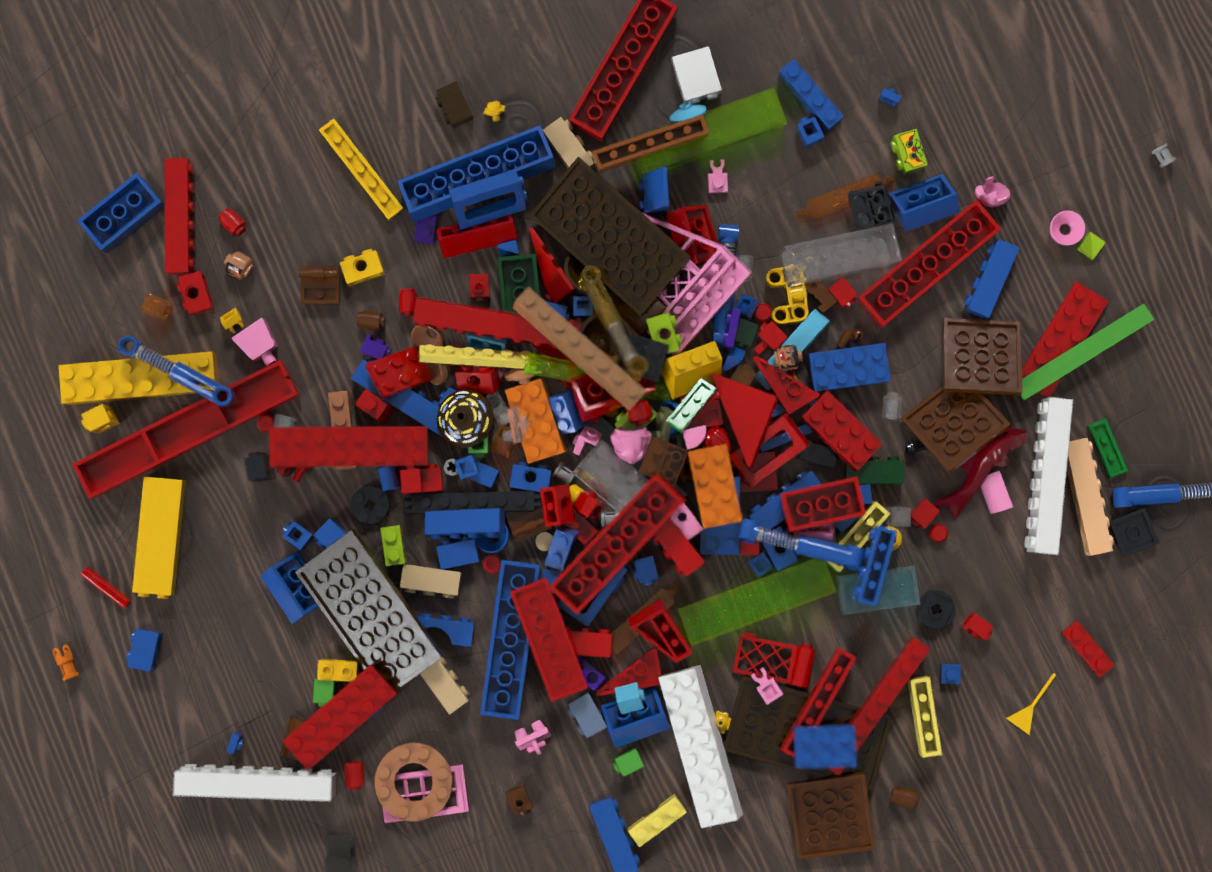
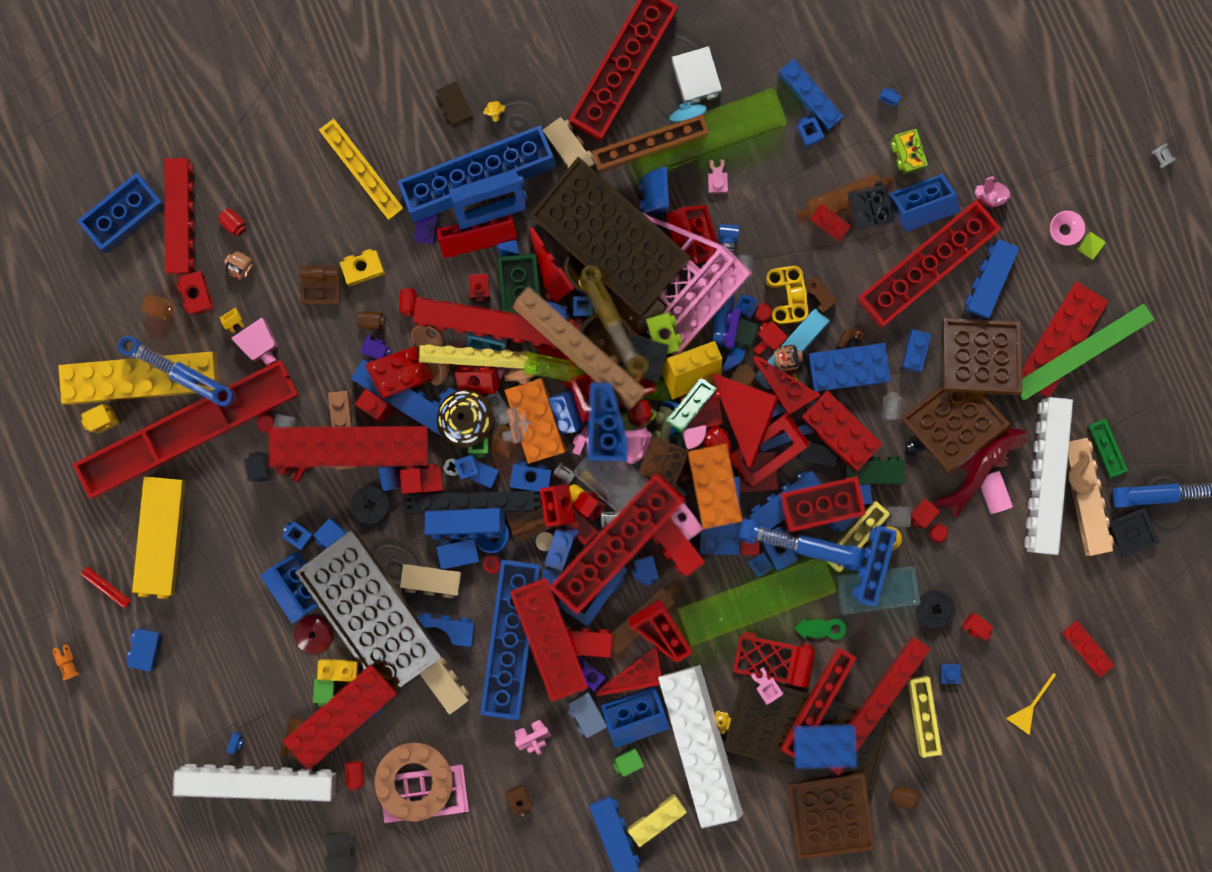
(323, 632): none -> dark red dish
(393, 545): lime brick -> none
(605, 428): none -> blue wedge
(629, 698): medium azure brick -> none
(818, 628): none -> green brick
(823, 532): bright pink brick -> none
(830, 222): none -> red plate
(840, 255): clear brick -> none
(843, 293): red brick -> none
(915, 351): none -> blue brick
(1075, 477): none -> medium nougat piece

